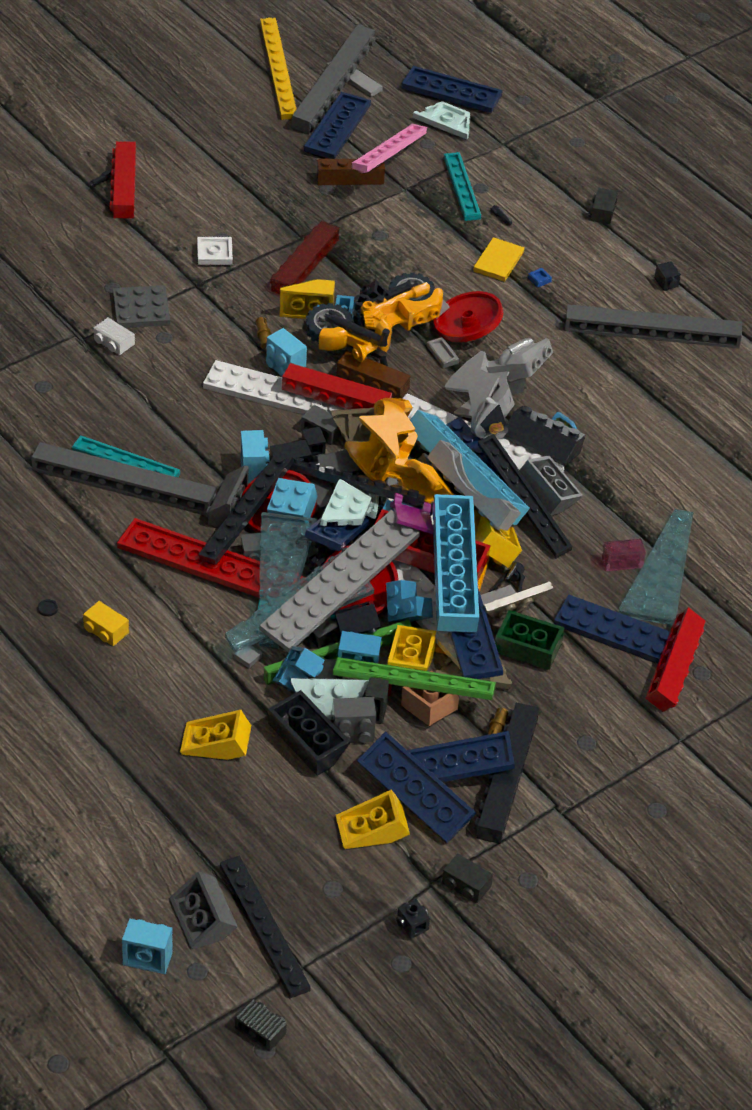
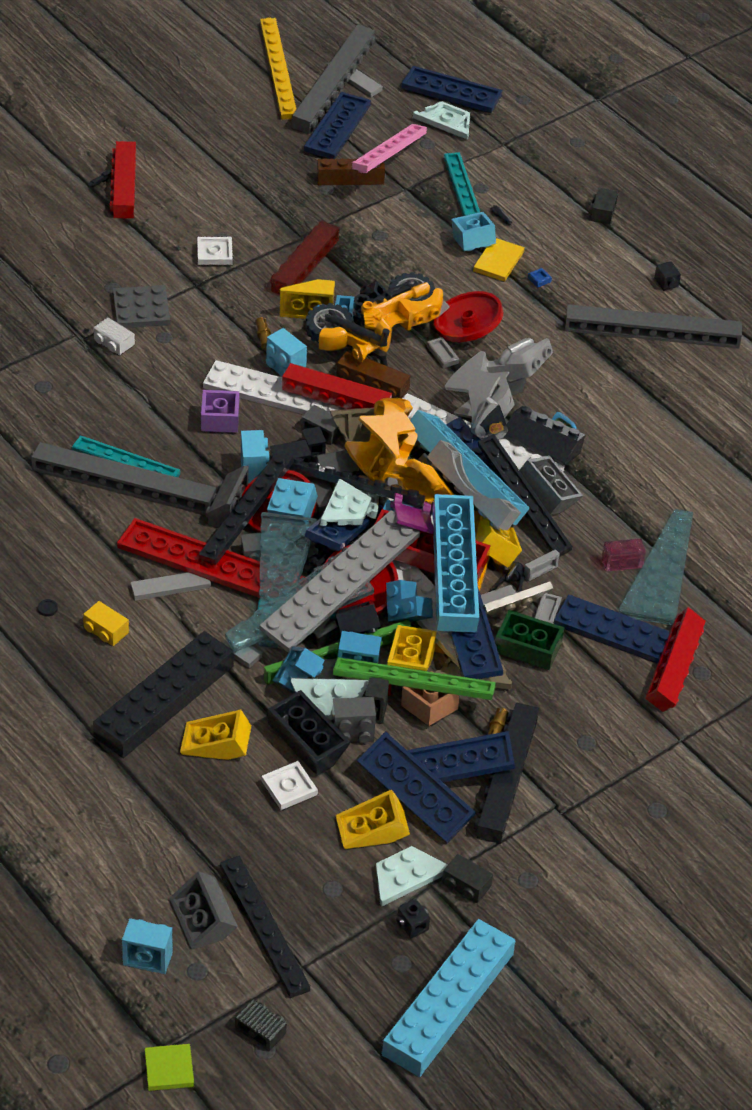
(163, 694): none -> black brick
(168, 585): none -> light grey tile
(169, 1067): none -> lime tile
(220, 411): none -> medium lavender brick
(289, 785): none -> white plate
(406, 873): none -> light aqua wing
(448, 998): none -> medium azure brick
(473, 231): none -> medium azure brick
(541, 565): none -> light grey tile
(548, 608): none -> light grey tile

